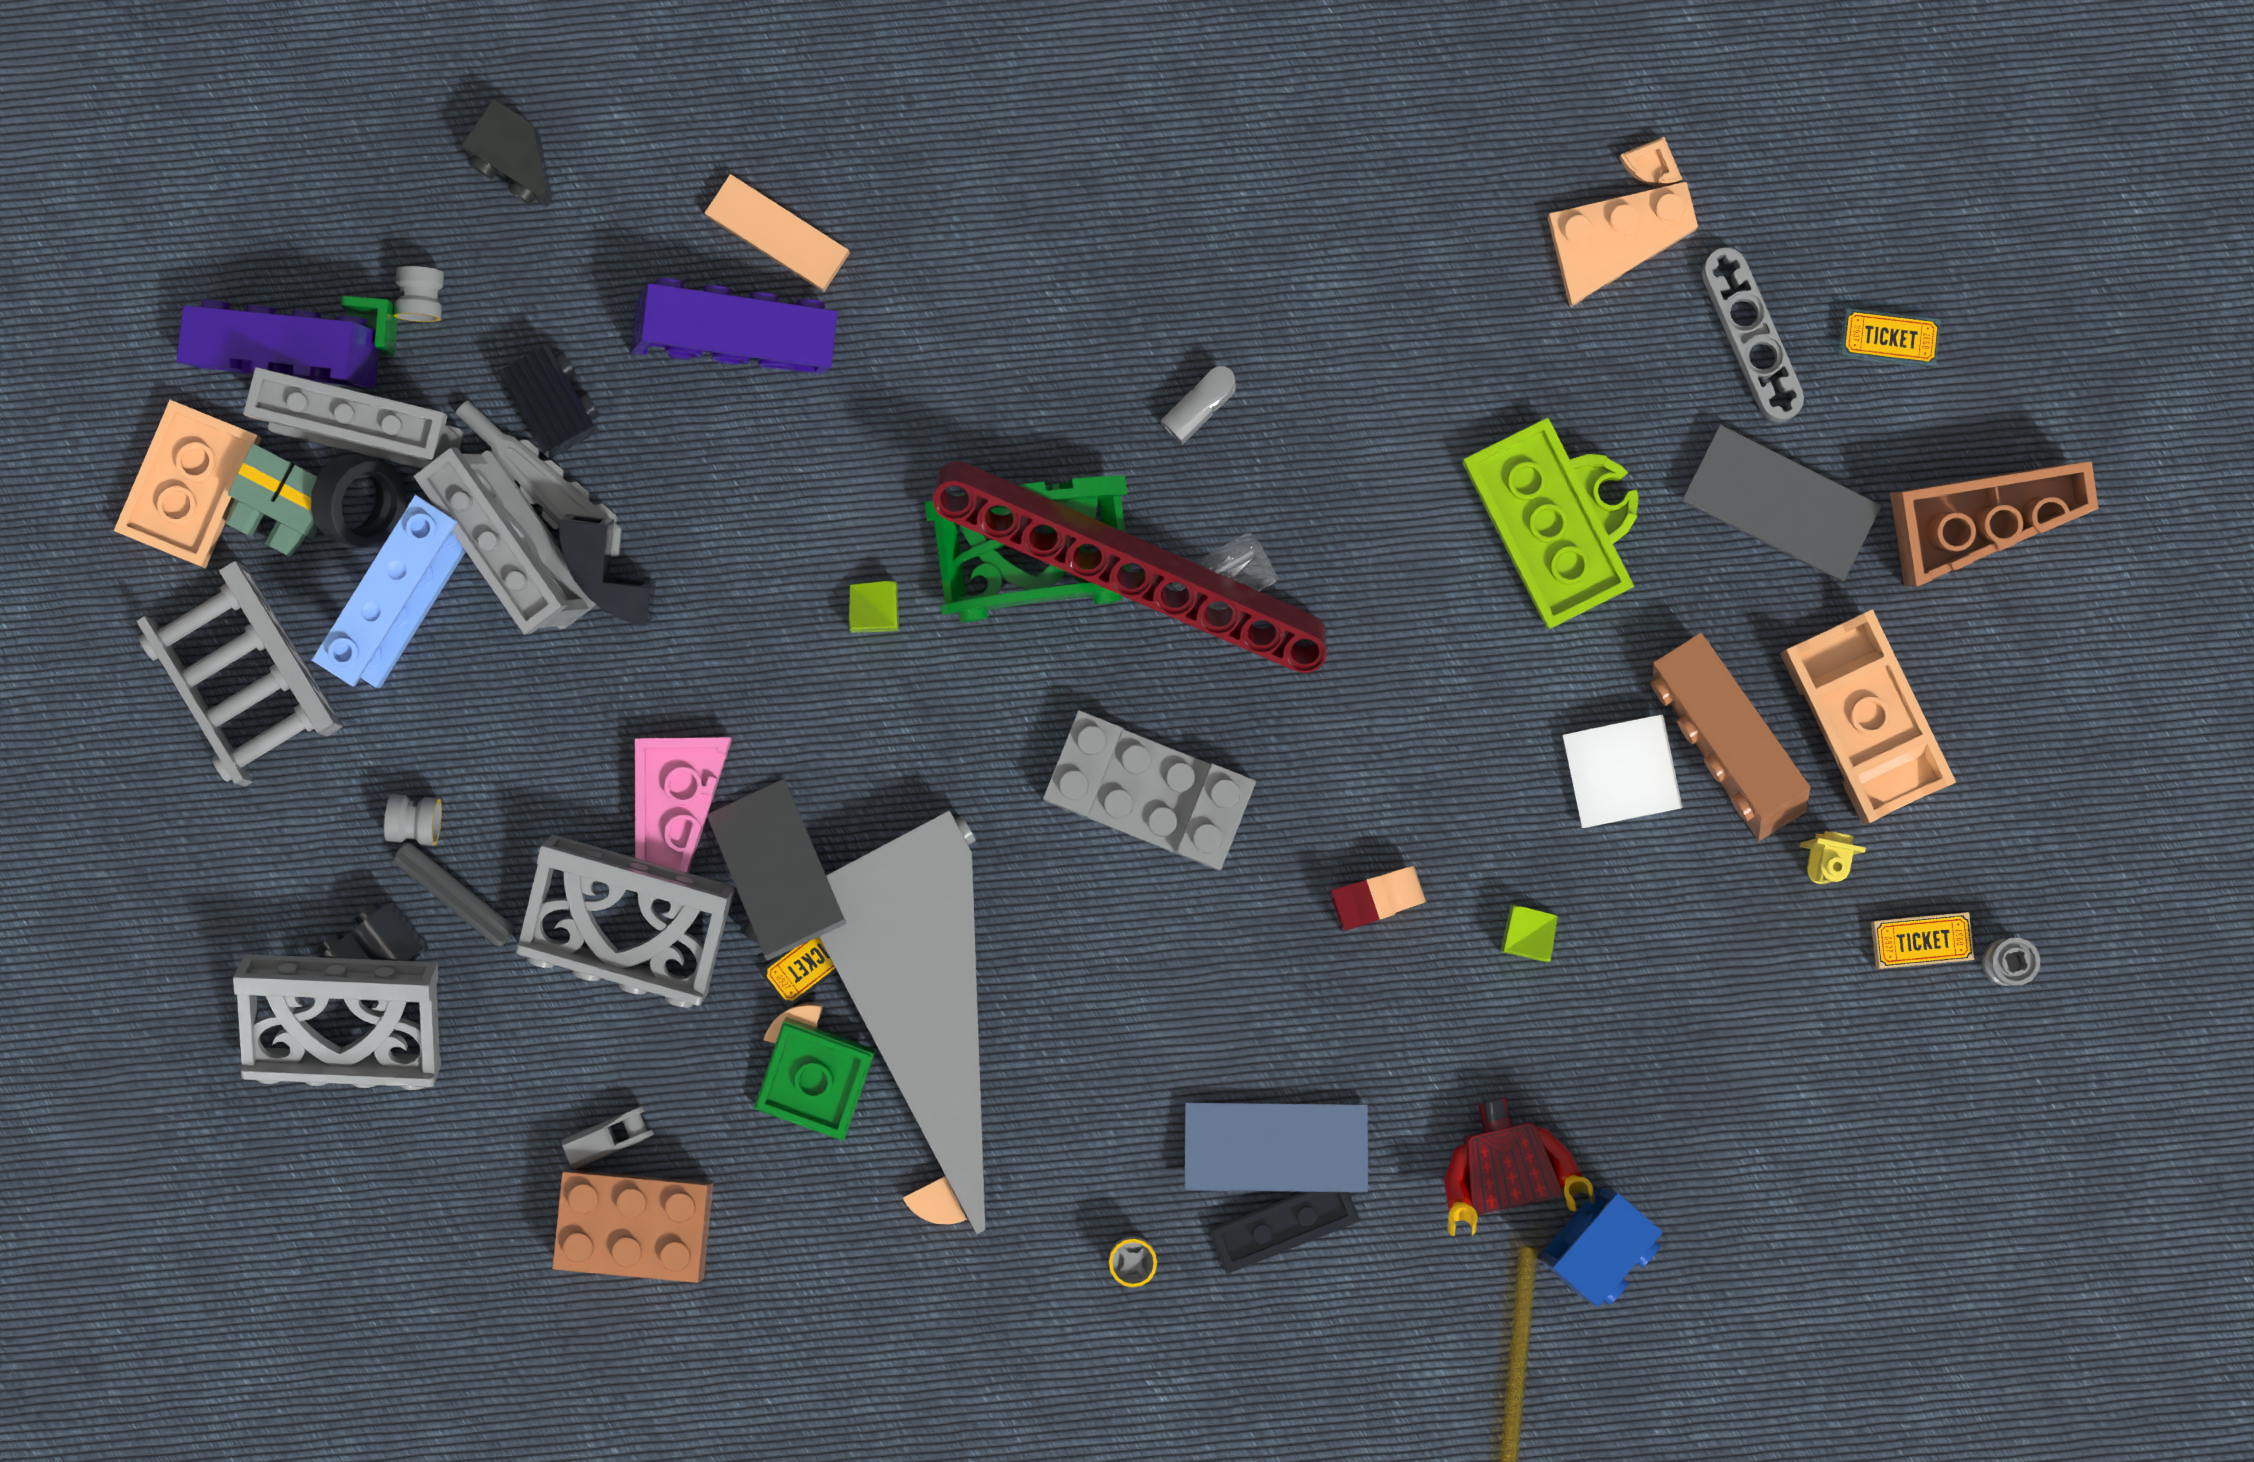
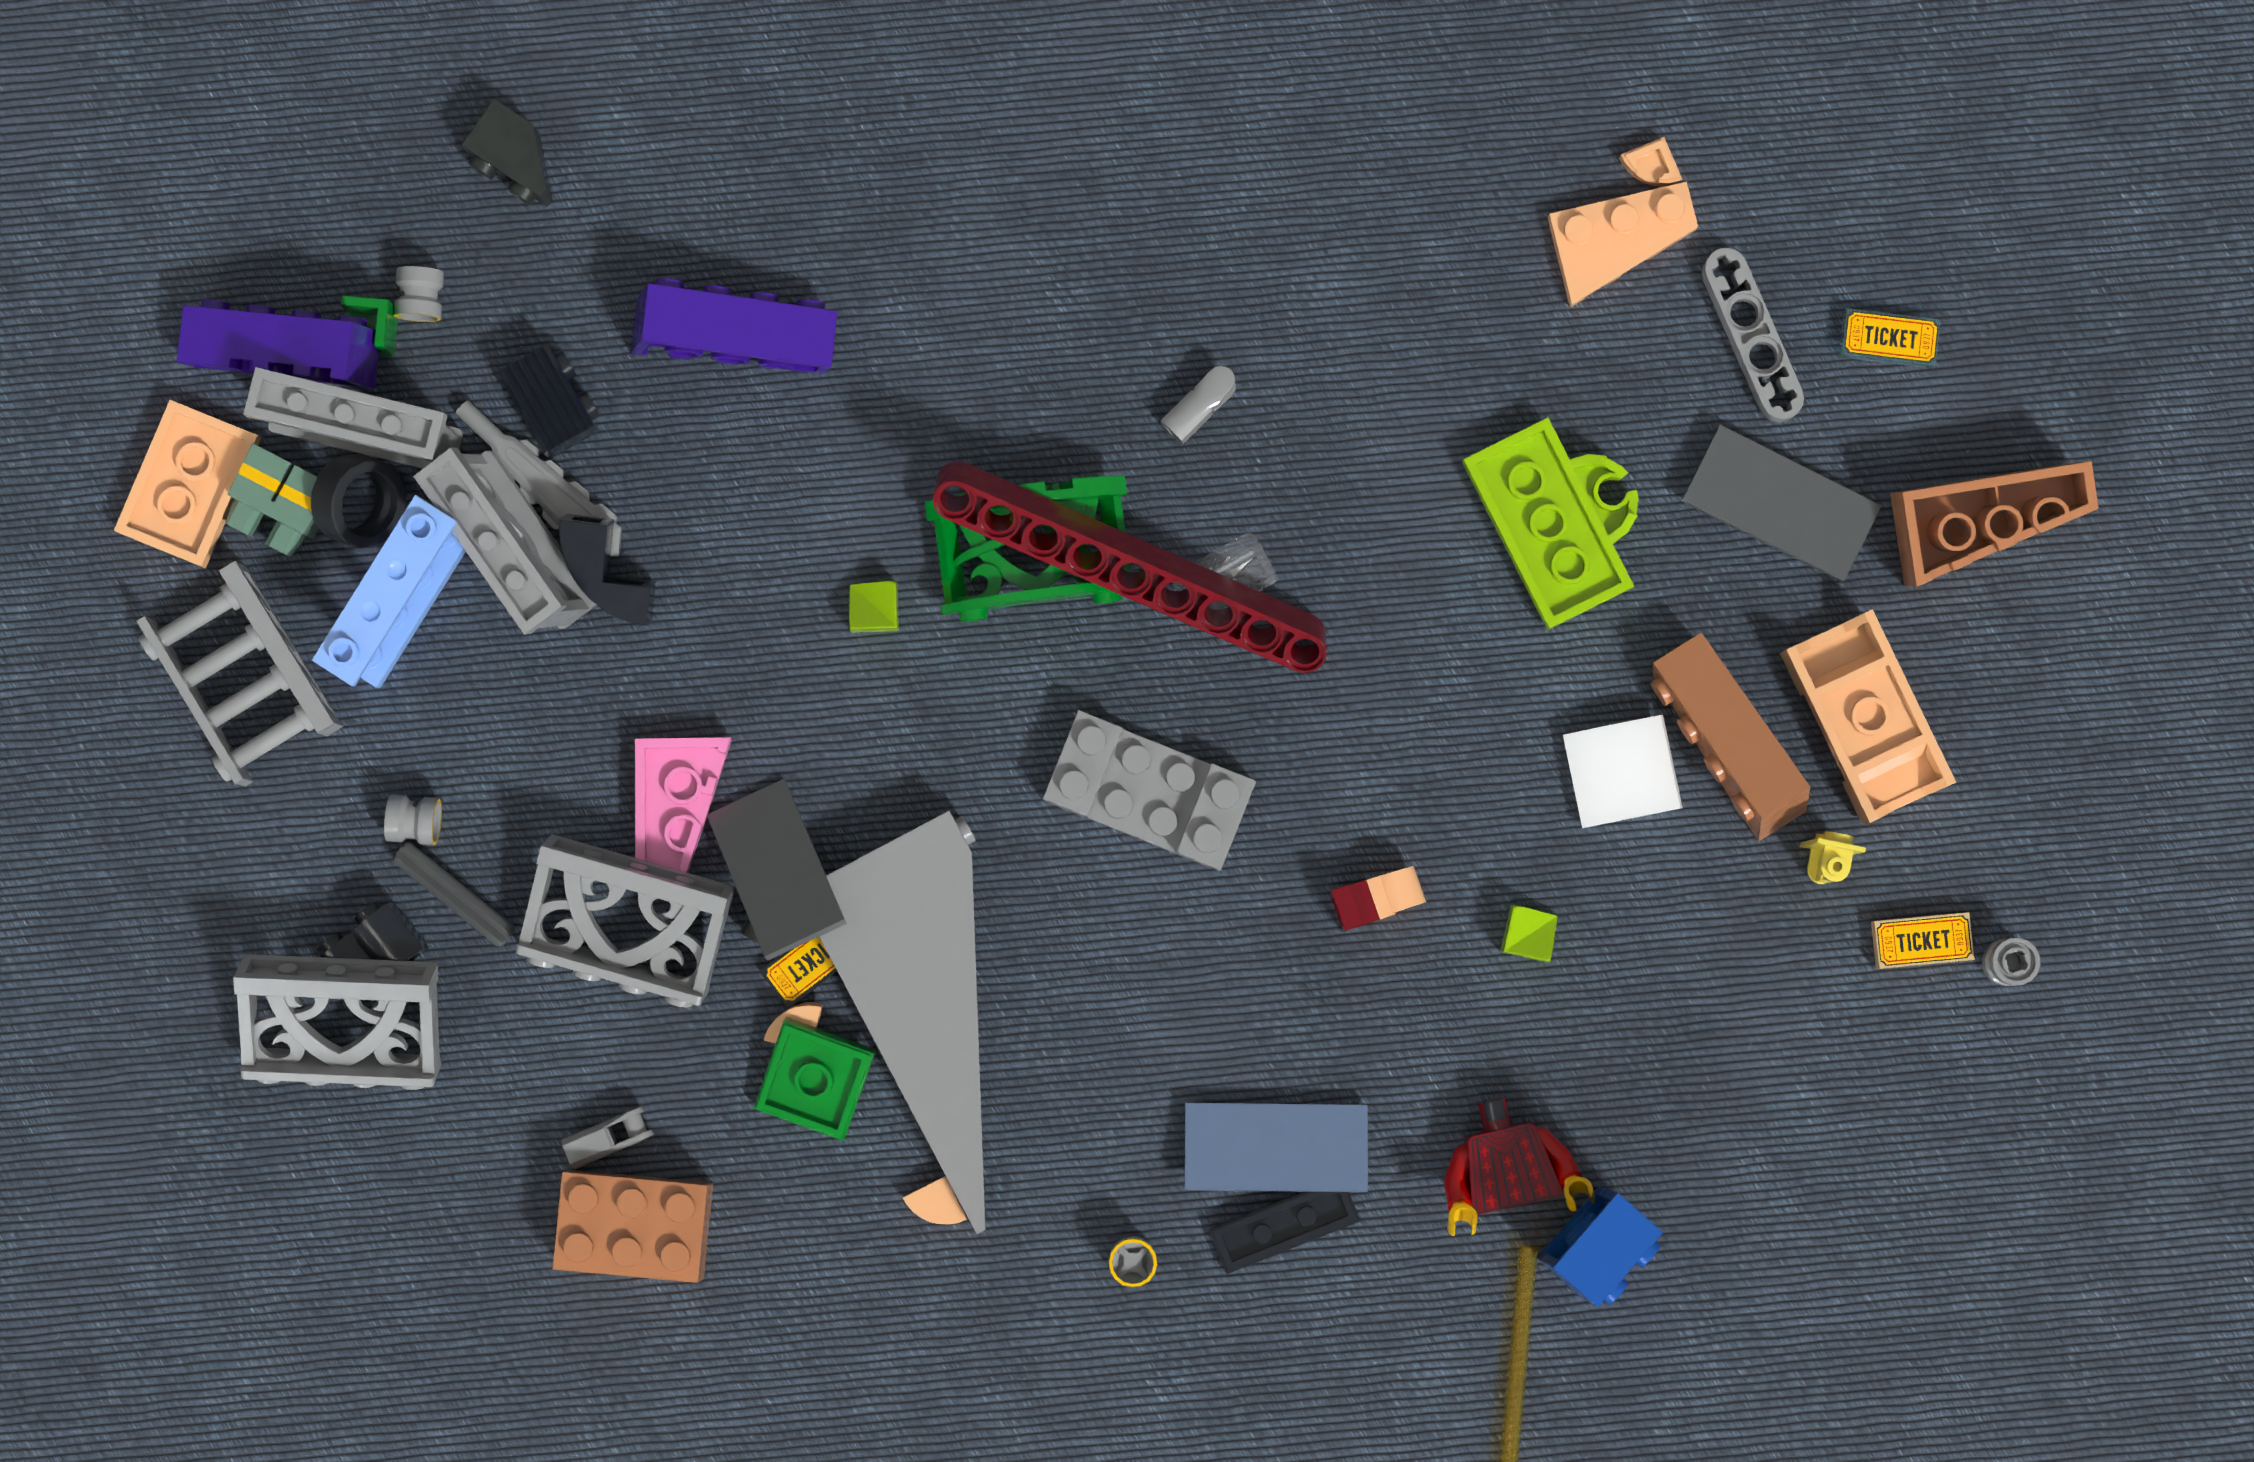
(777, 233): light nougat tile -> none

